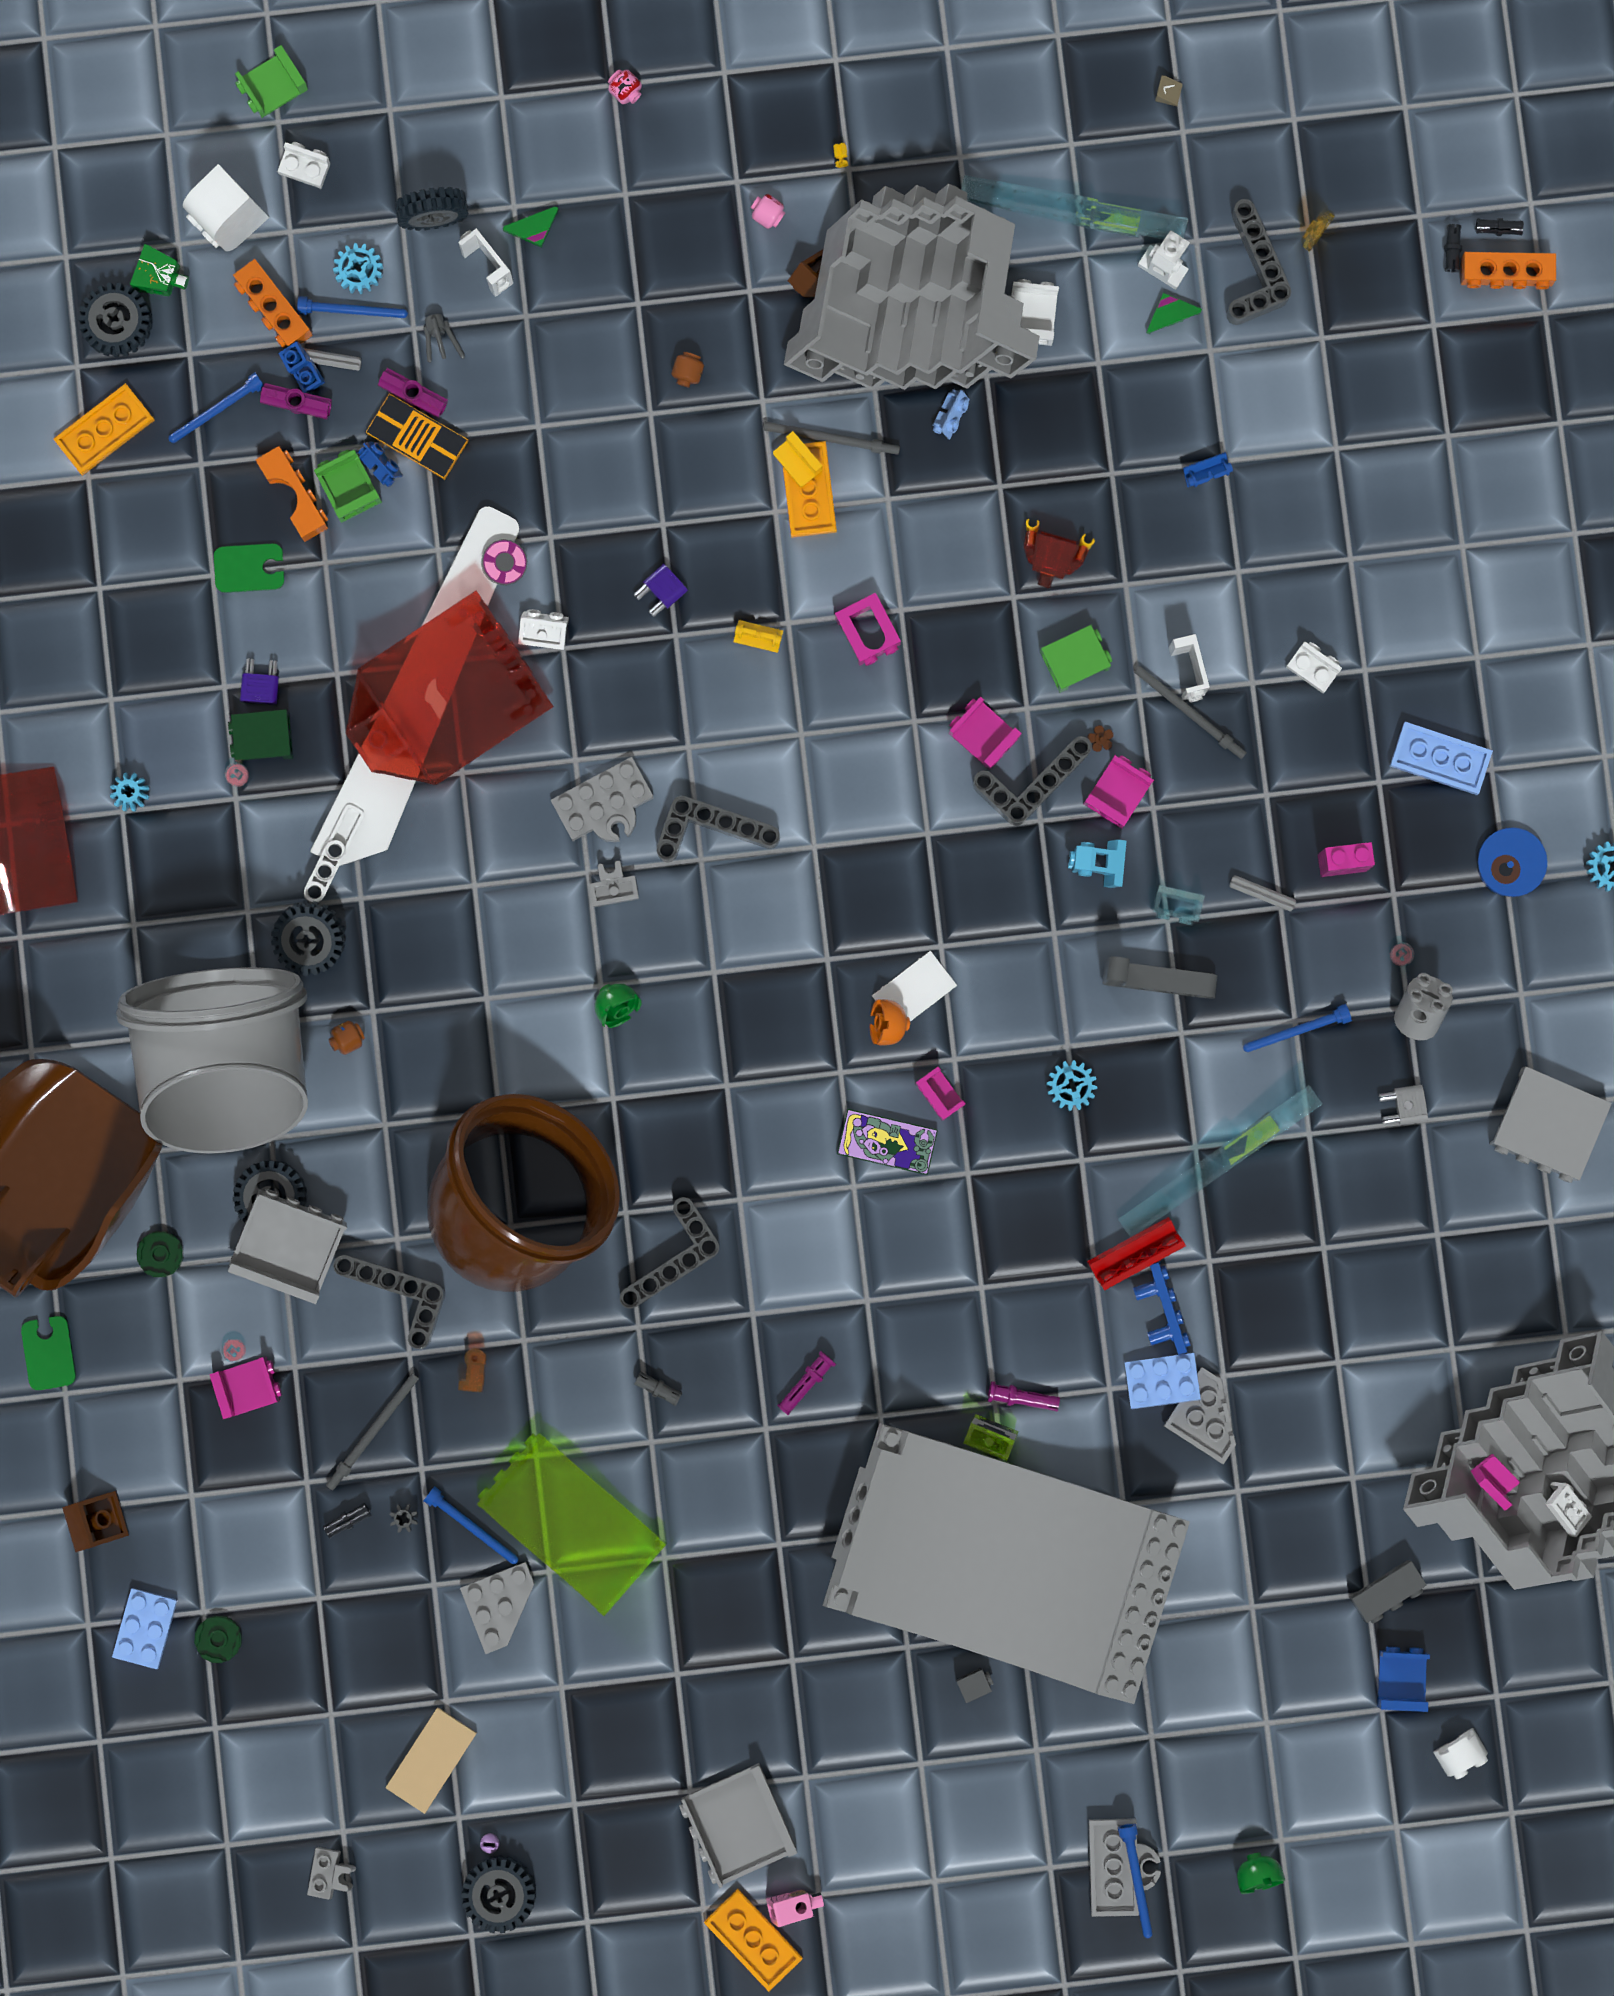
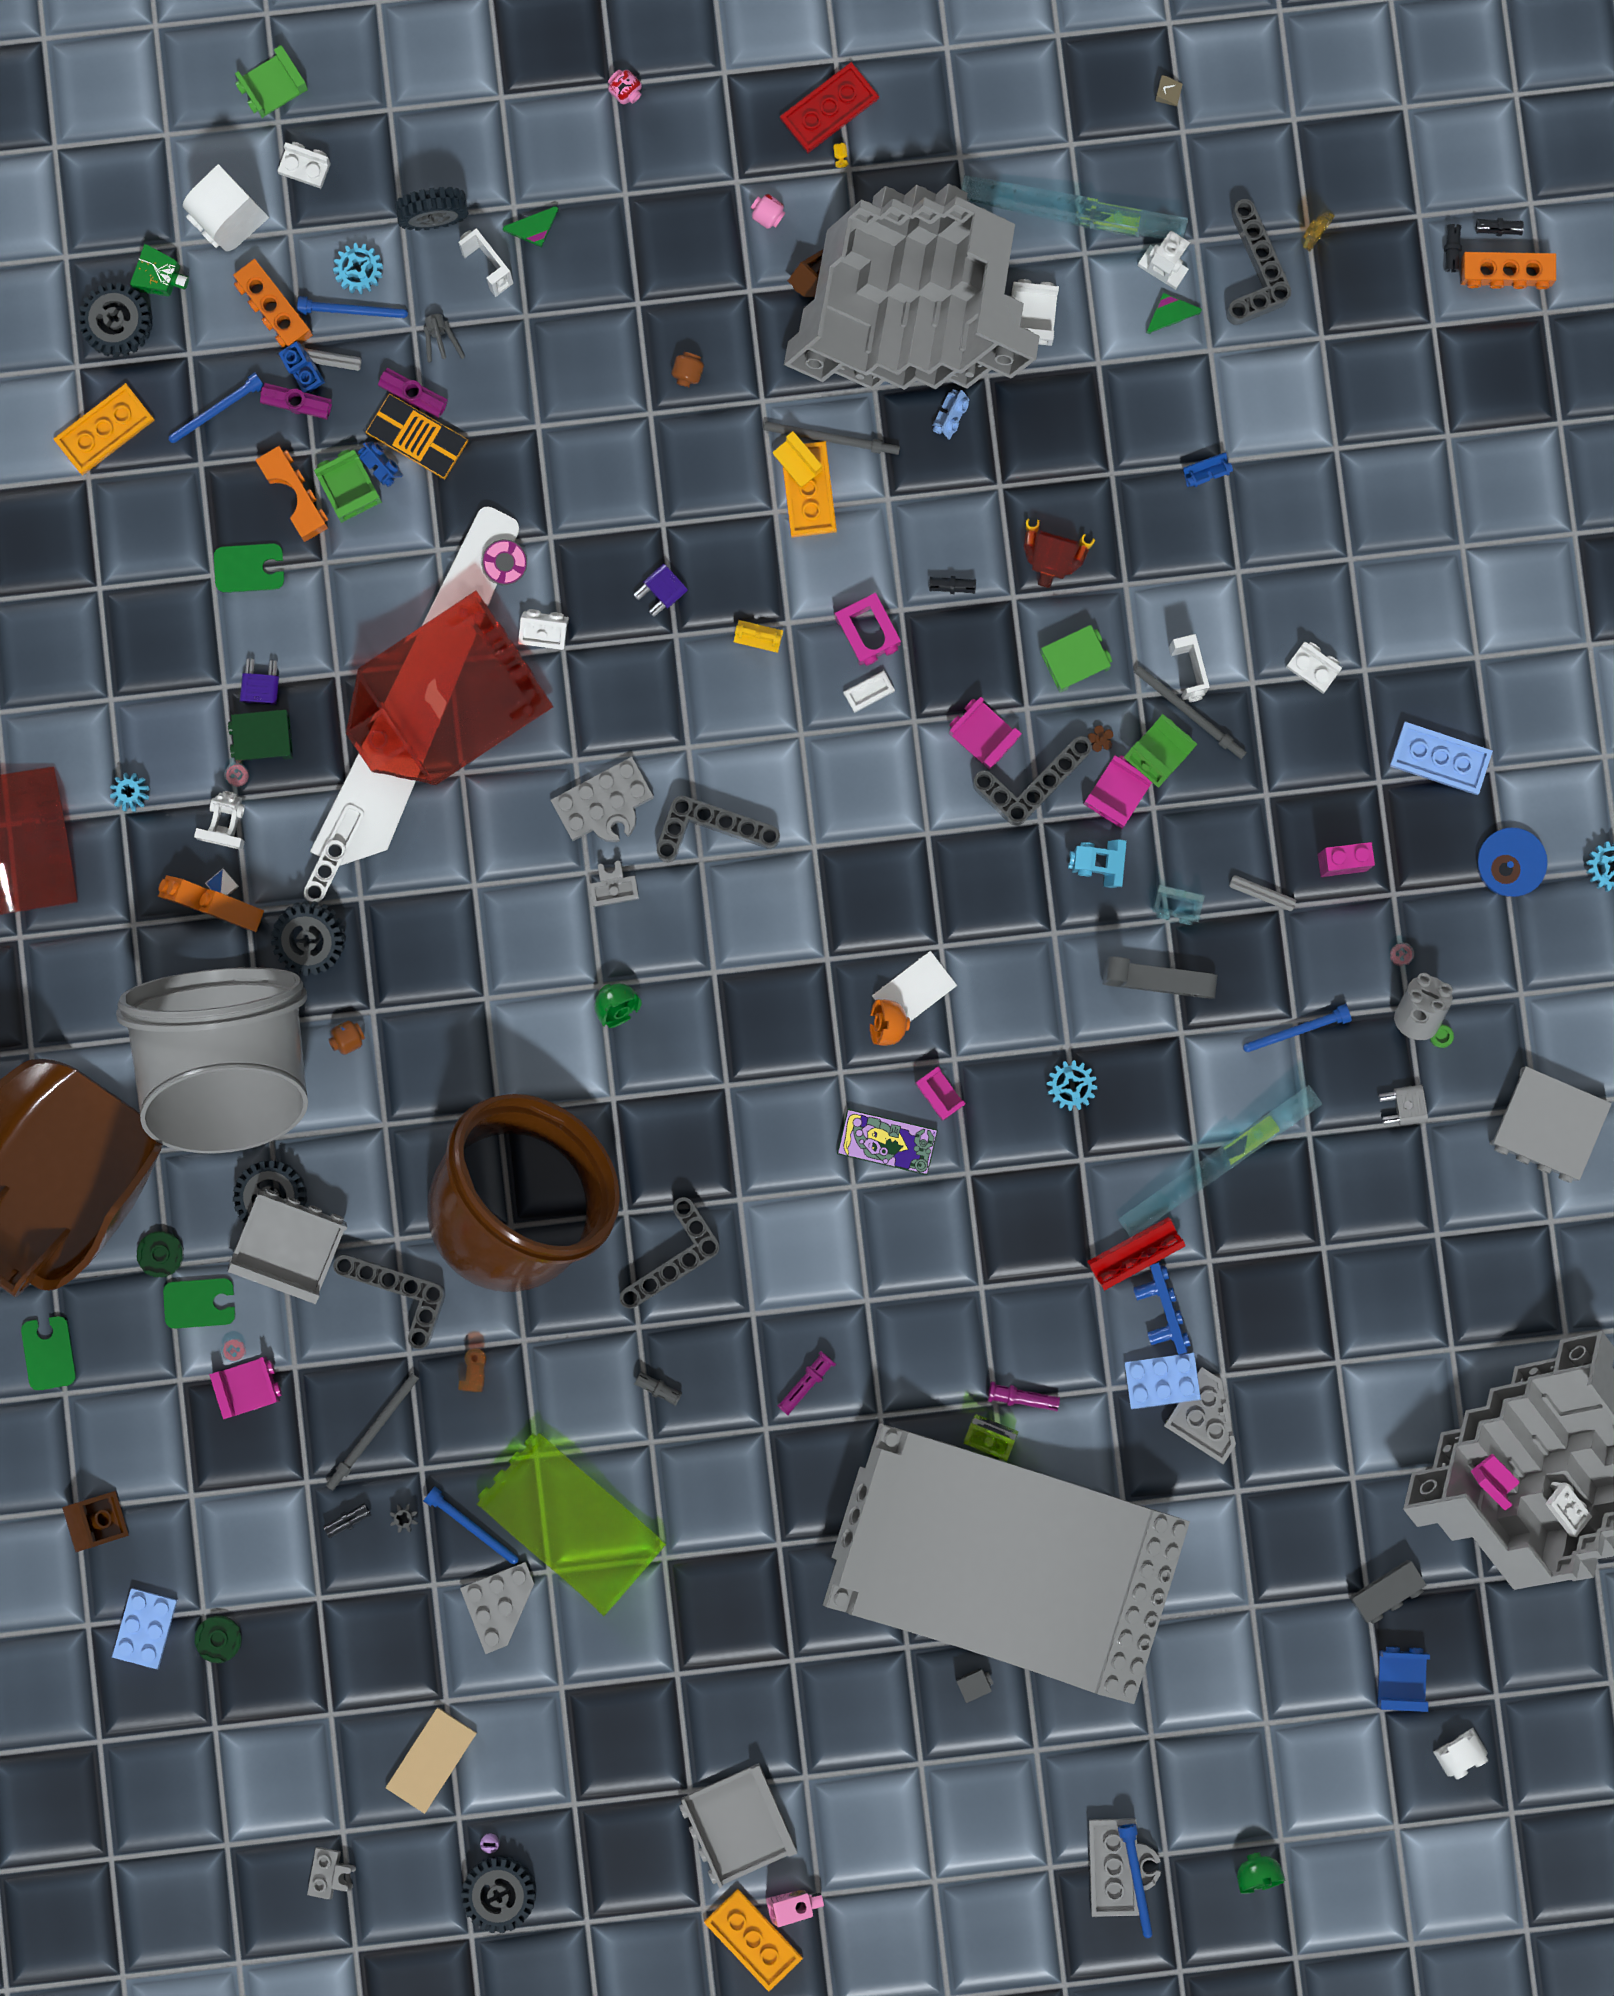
(192, 1303): none -> green piece
(210, 902): none -> orange arch
(222, 883): none -> tile
(227, 803): none -> white tile
(829, 107): none -> red tile
(869, 691): none -> white tile
(952, 585): none -> black pin
(1160, 750): none -> bright green panel
(1443, 1037): none -> bright green tile

